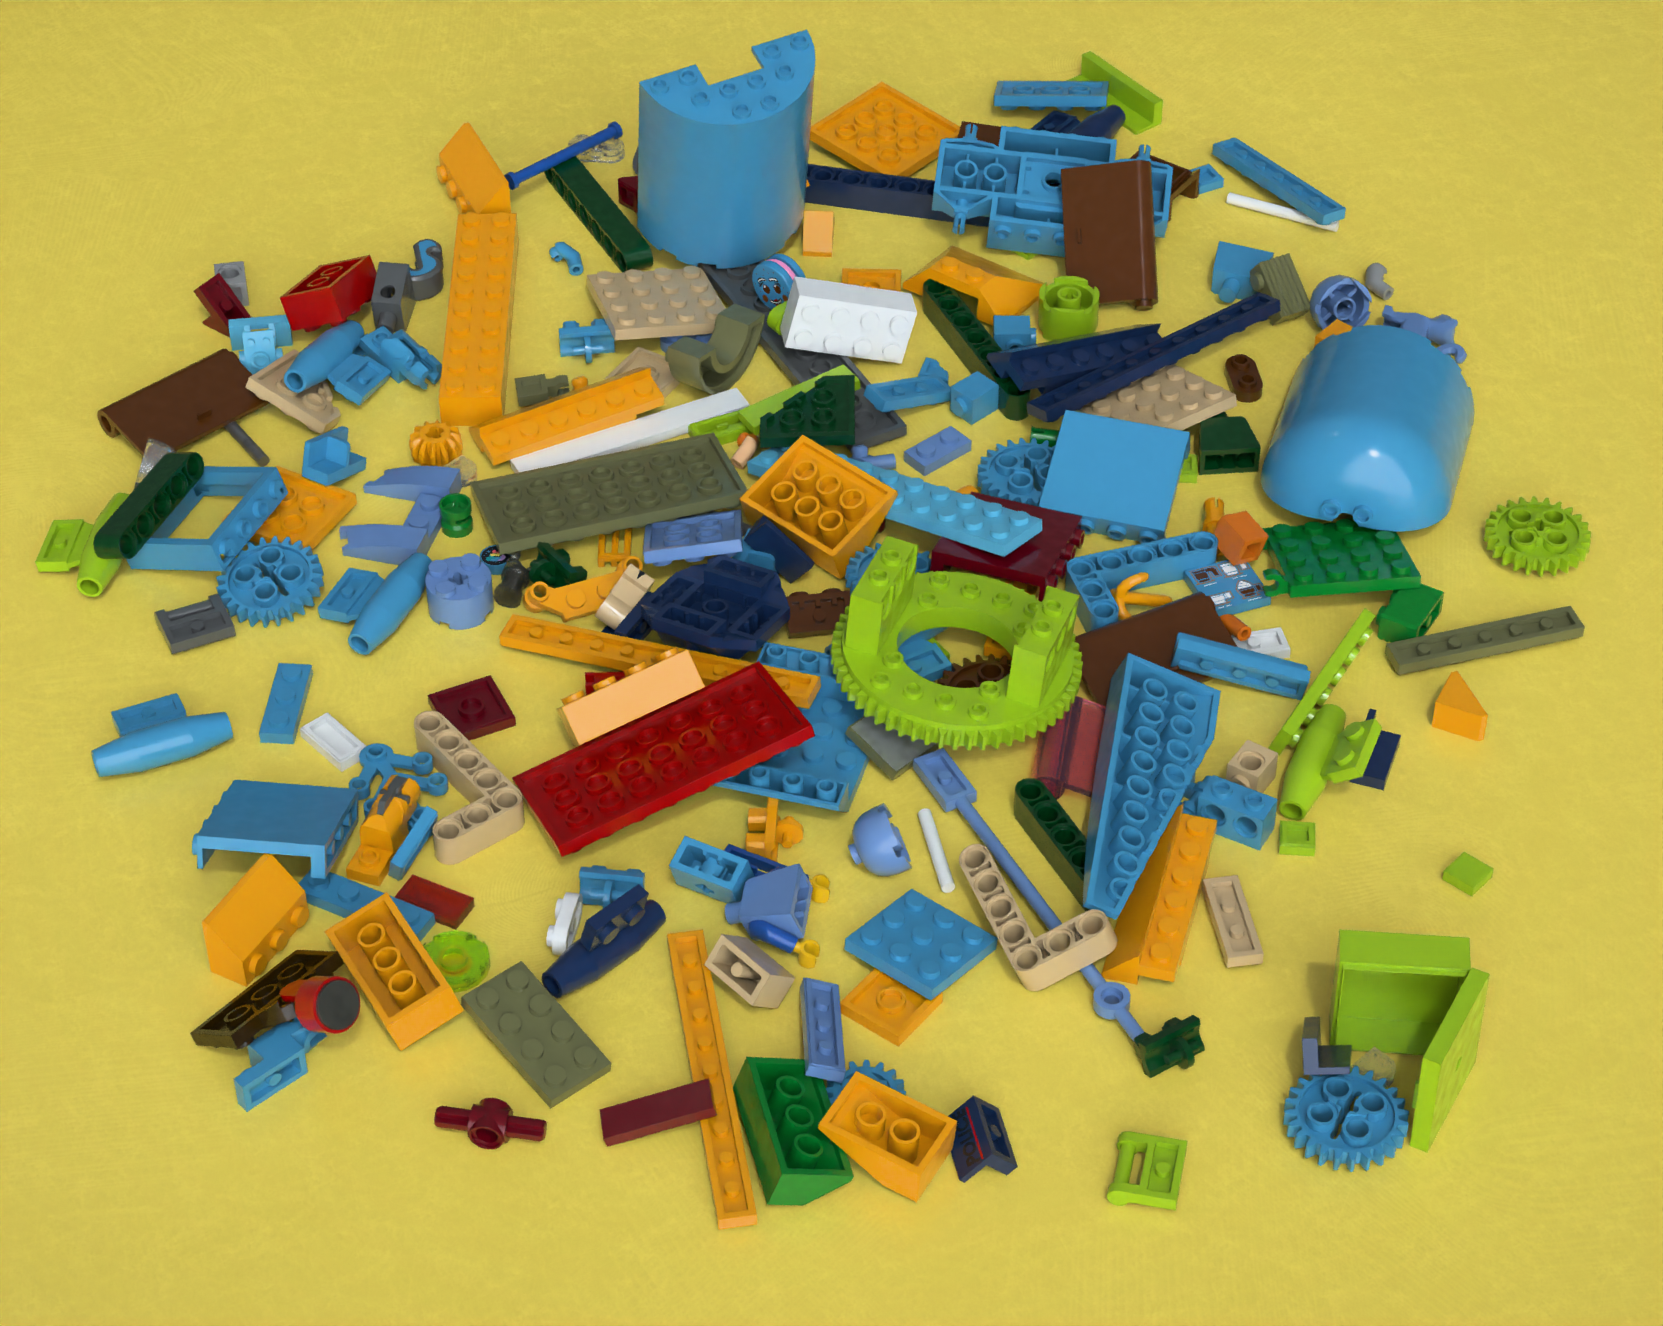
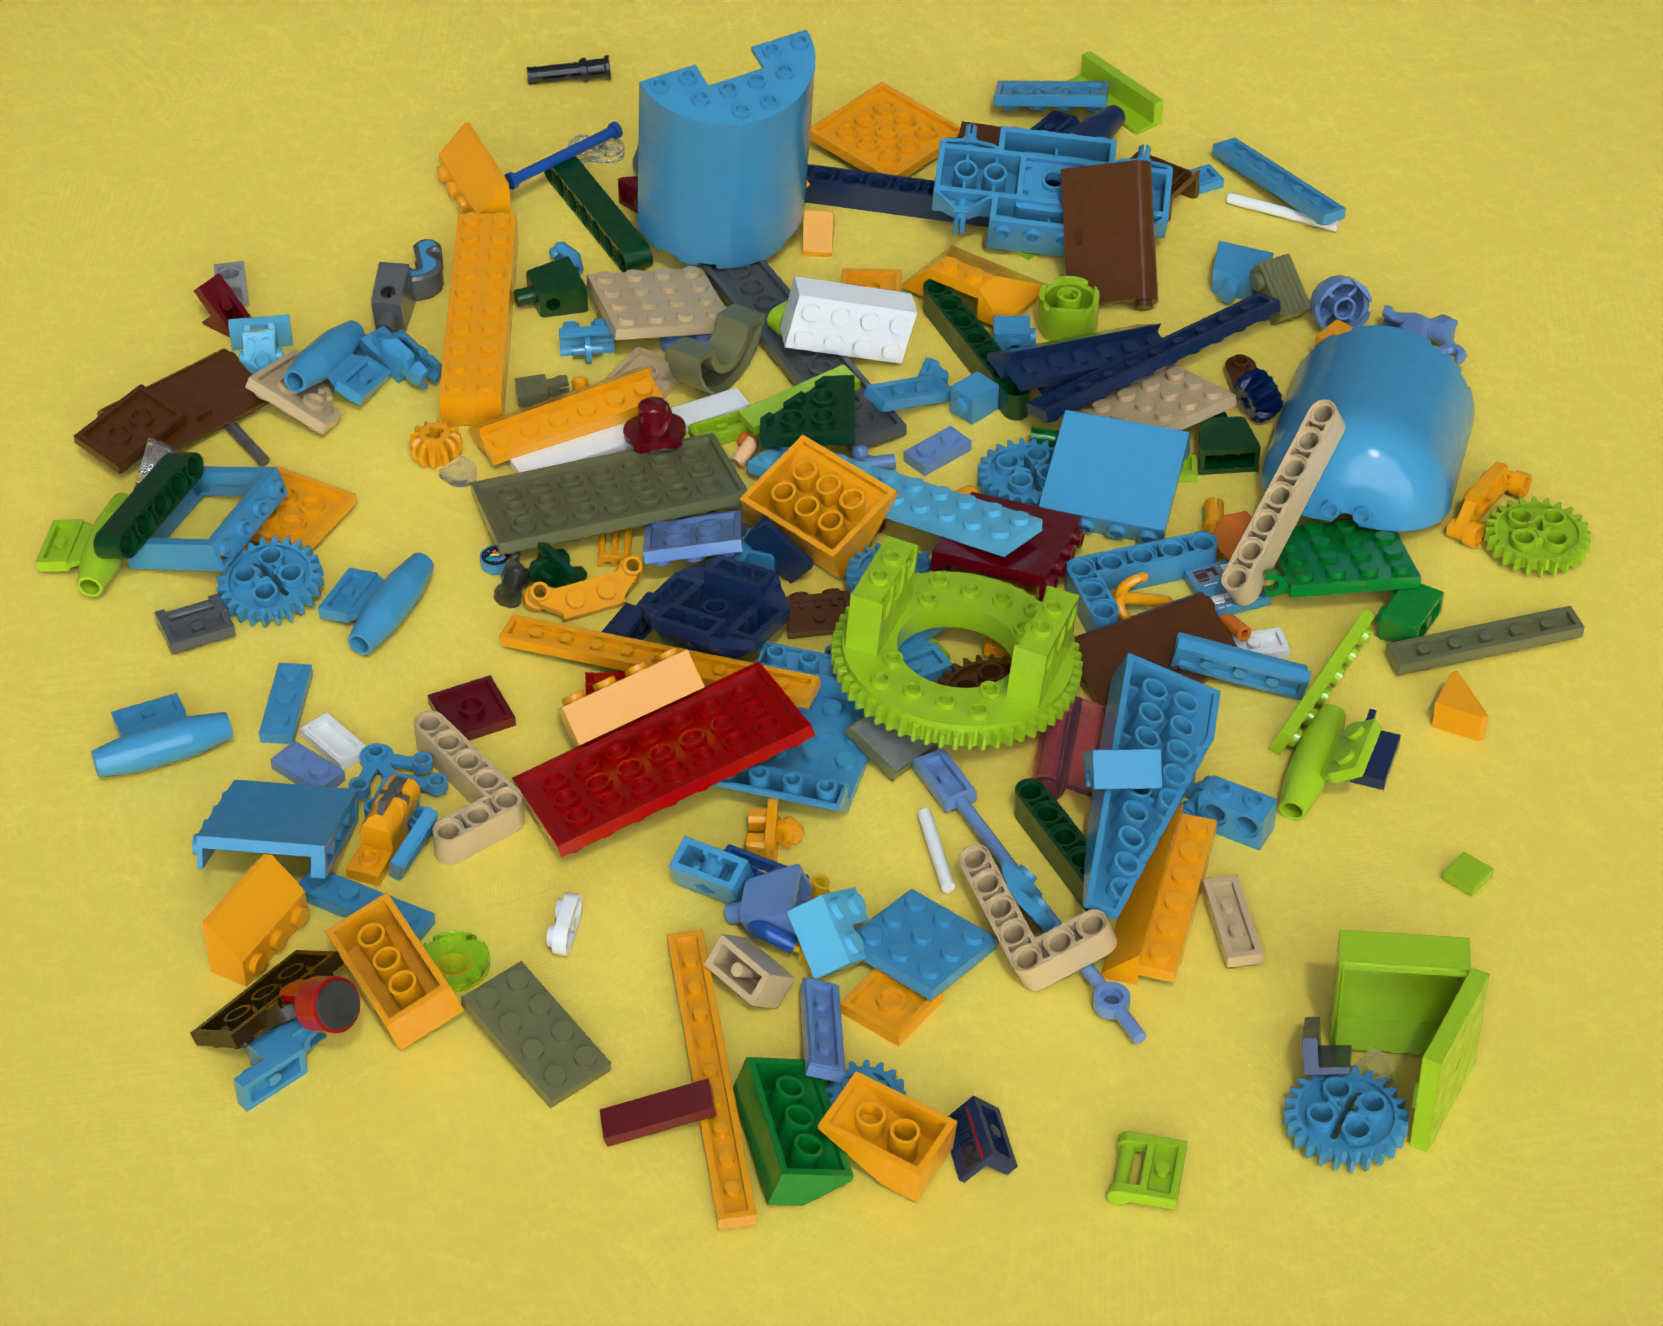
(123, 430): none -> reddish brown tile
(306, 767): none -> medium blue plate
(329, 458): dark azure panel -> none
(330, 294): red brick -> none
(396, 542): medium blue wedge -> none
(447, 904): clear red tile -> none
(457, 520): green wheel -> none
(459, 591): medium blue brick -> none
(490, 1123): dark red axle -> none
(554, 289): none -> dark green torso
(582, 70): none -> black pin
(605, 885): dark azure hips -> none
(605, 942): dark blue plate -> none
(624, 596): tan leg -> none
(654, 427): none -> dark red plate
(774, 279): dark azure head -> none
(828, 930): none -> medium azure brick
(879, 843): medium blue cylinder -> none
(1022, 887): none -> dark azure slope
(1123, 769): none -> dark azure hinge
(1170, 1047): dark green hips -> none
(1253, 766): tan brick -> none
(1258, 395): none -> clear blue gear
(1288, 488): none -> tan beam
(1297, 838): lime tile -> none
(1375, 283): light grey arm -> none
(1481, 498): none -> light orange plate

